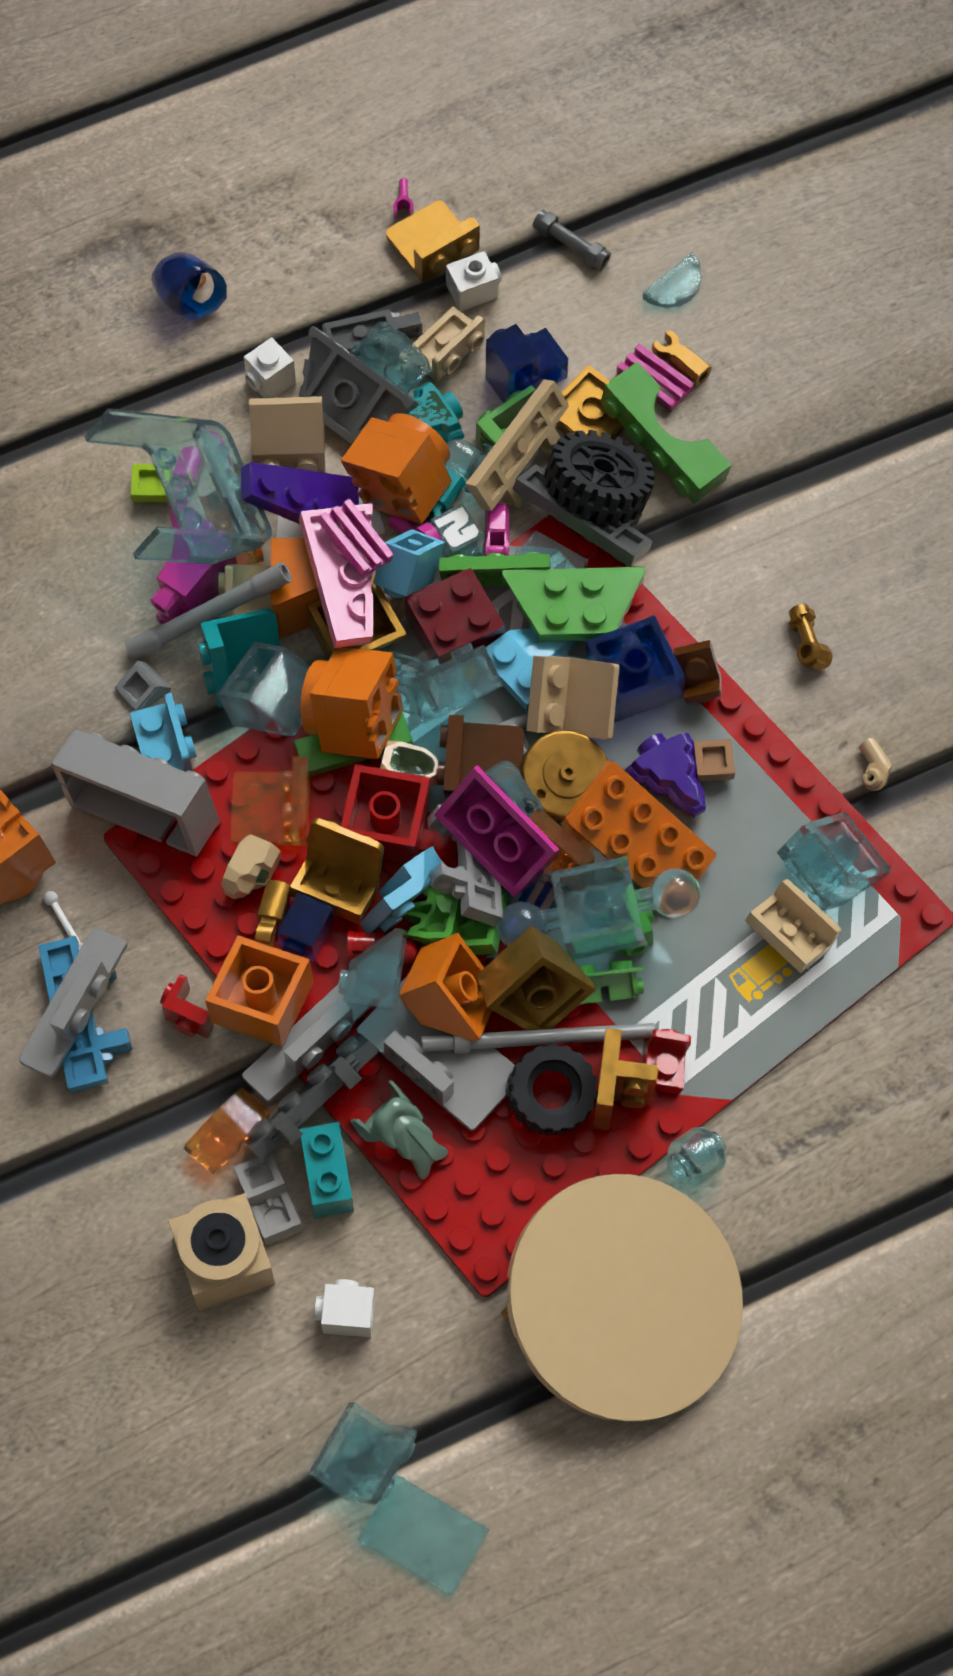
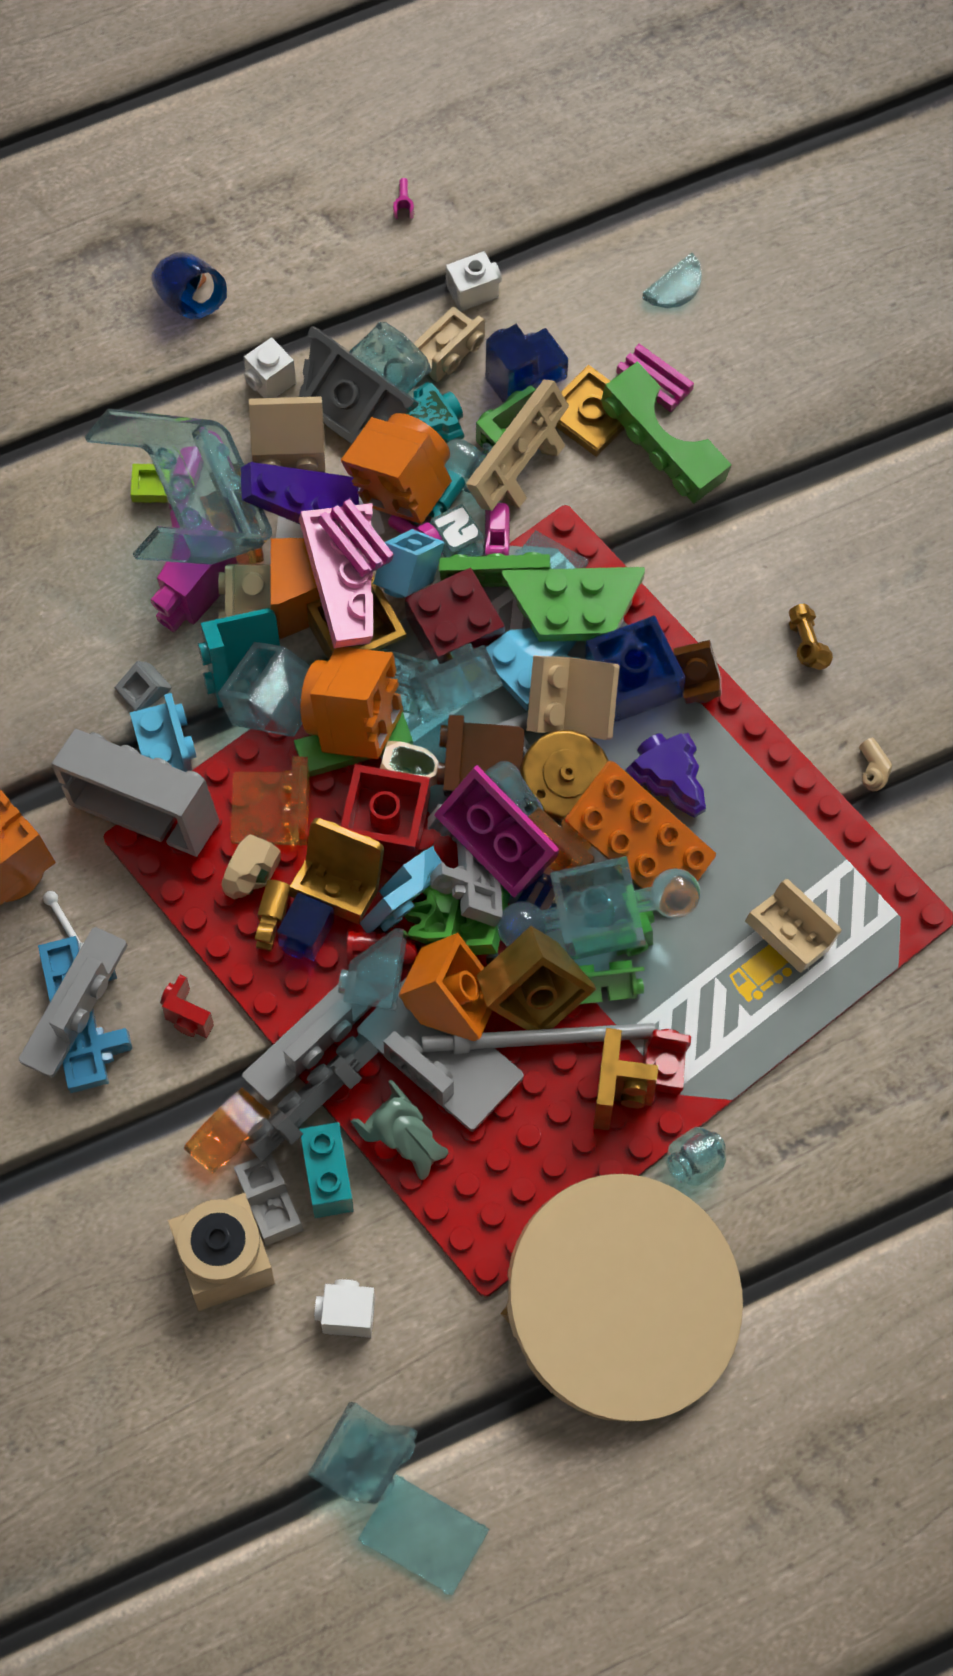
(258, 585): light grey piece -> none
(259, 991): orange brick -> none
(352, 330): dark grey hinge -> none
(433, 239): bracket -> none
(548, 224): dark grey bar -> none
(567, 1063): black tyre -> none
(599, 477): black wheel -> none
(619, 540): dark grey hinge -> none
(682, 359): bar -> none
(714, 760): medium nougat plate -> none
(832, 860): clear light blue slope -> none

